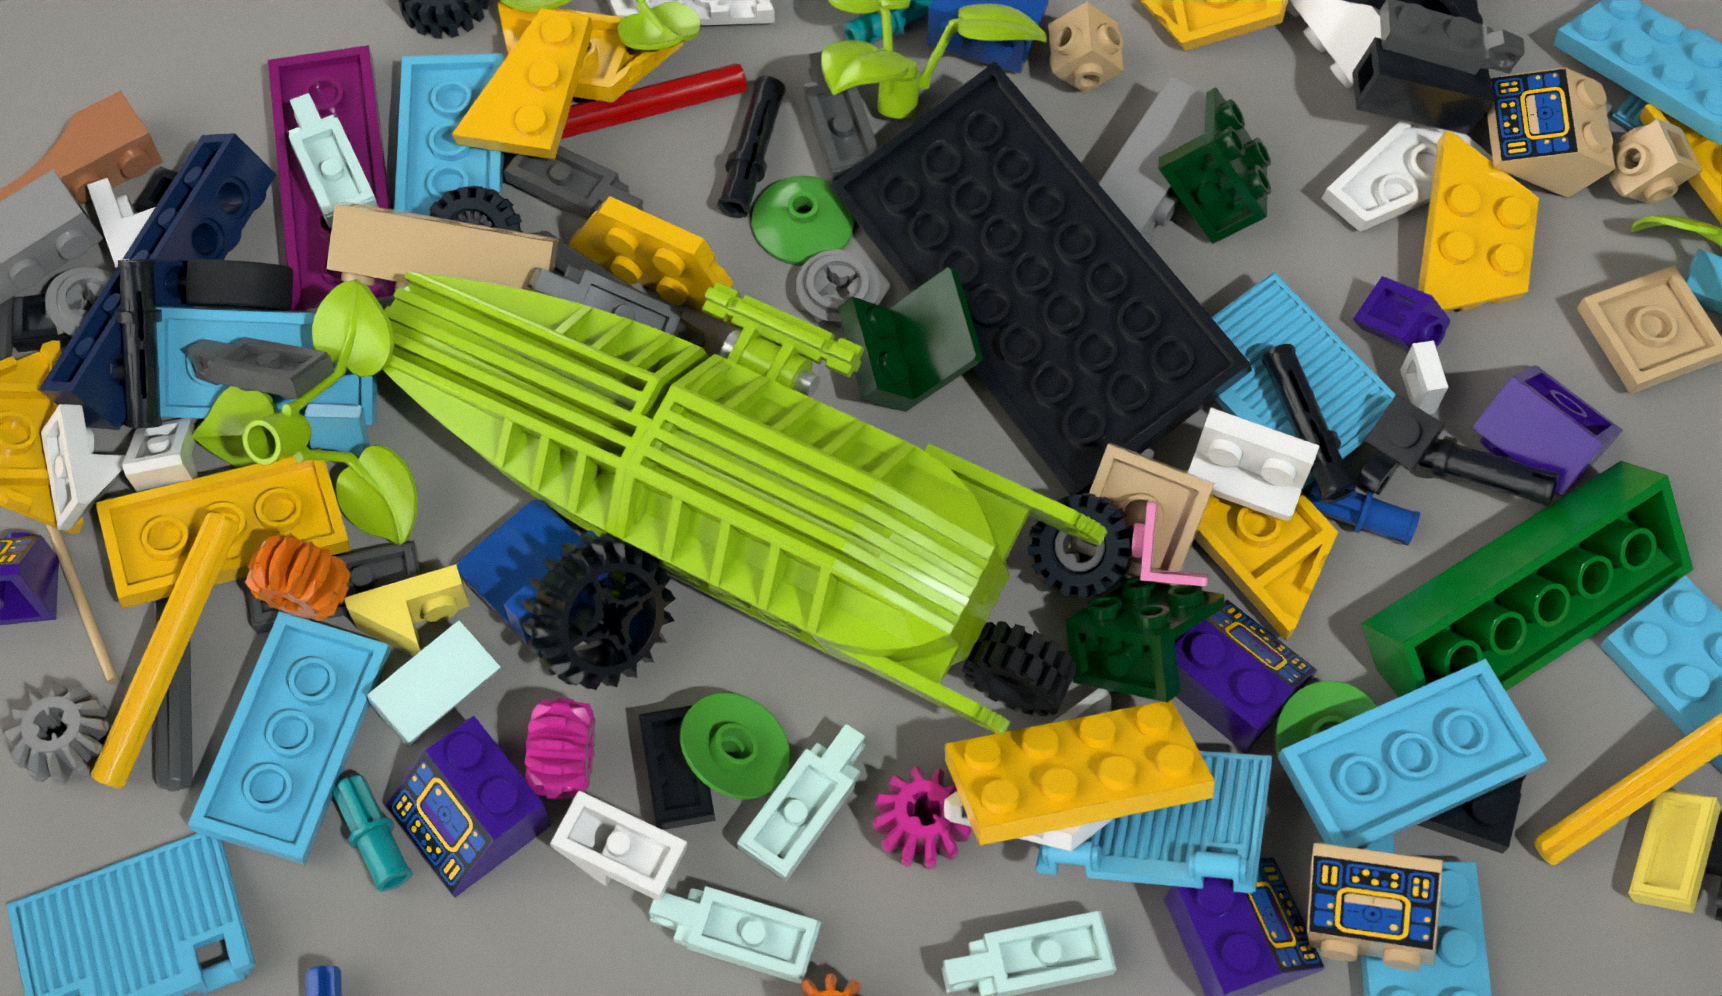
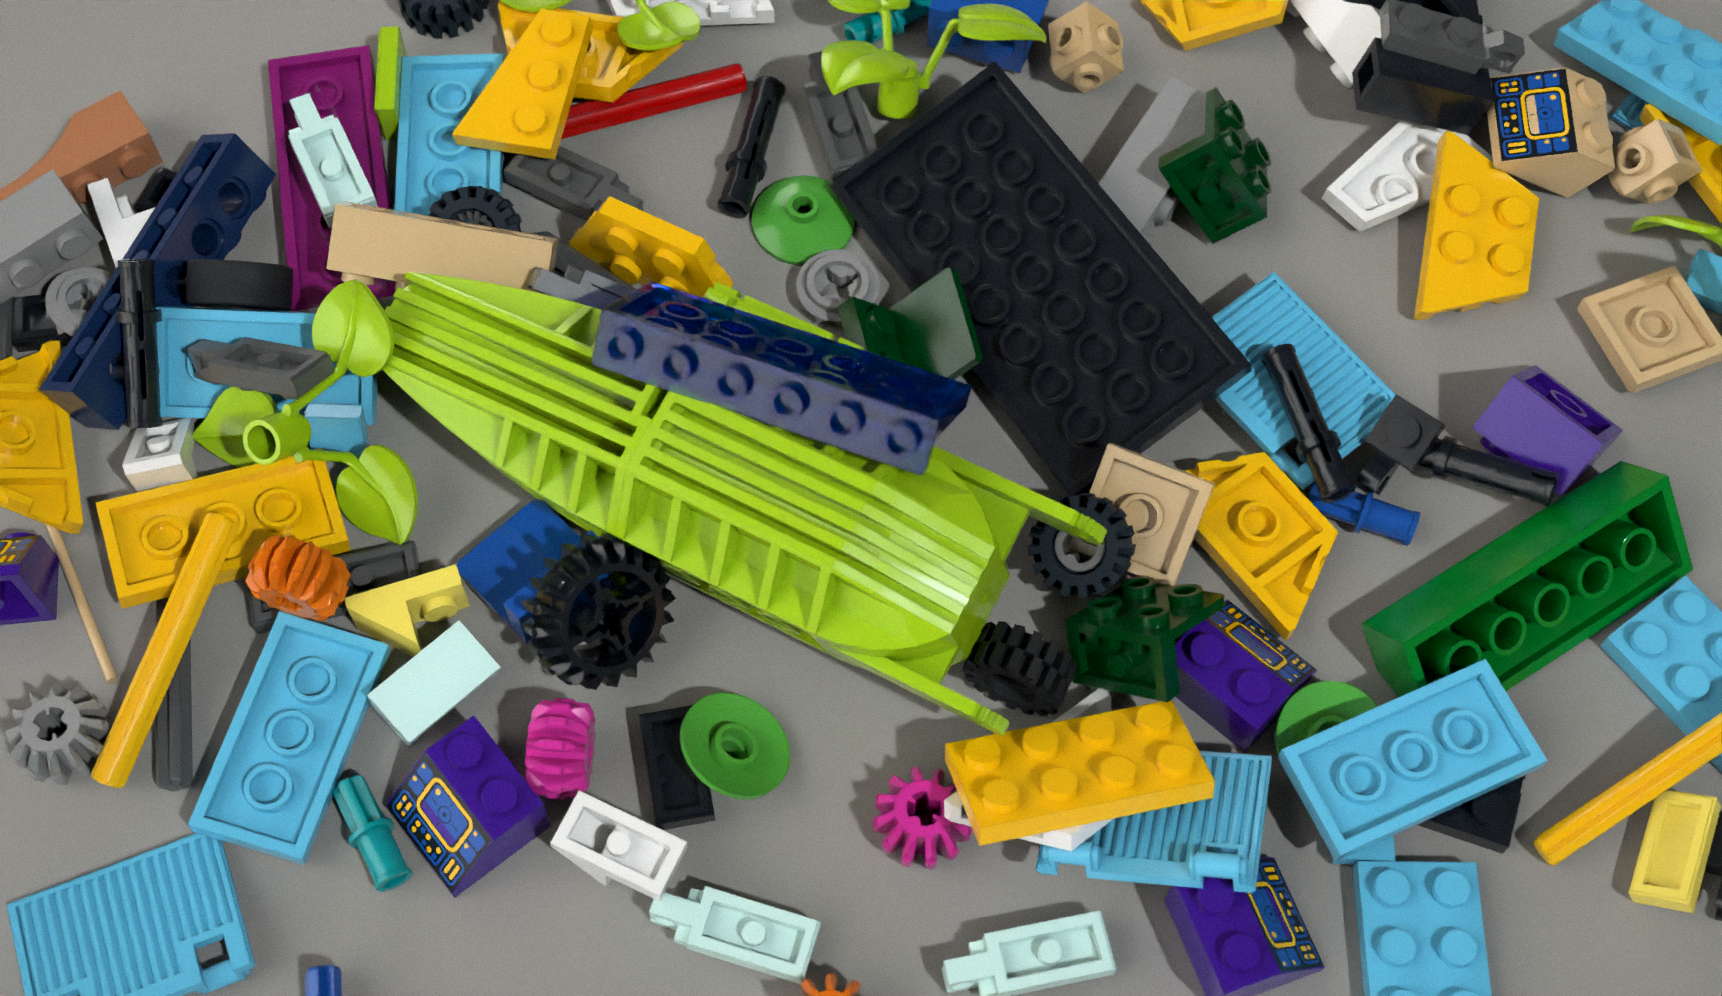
(74, 472): white slope -> none
(388, 80): none -> lime tile
(779, 375): none -> clear blue bracket
(803, 804): light aqua hinge -> none
(1143, 548): bright pink bracket -> none
(1253, 464): white bracket -> none
(1374, 906): slope -> none
(1402, 315): dark purple bracket -> none
(1424, 377): white tile -> none

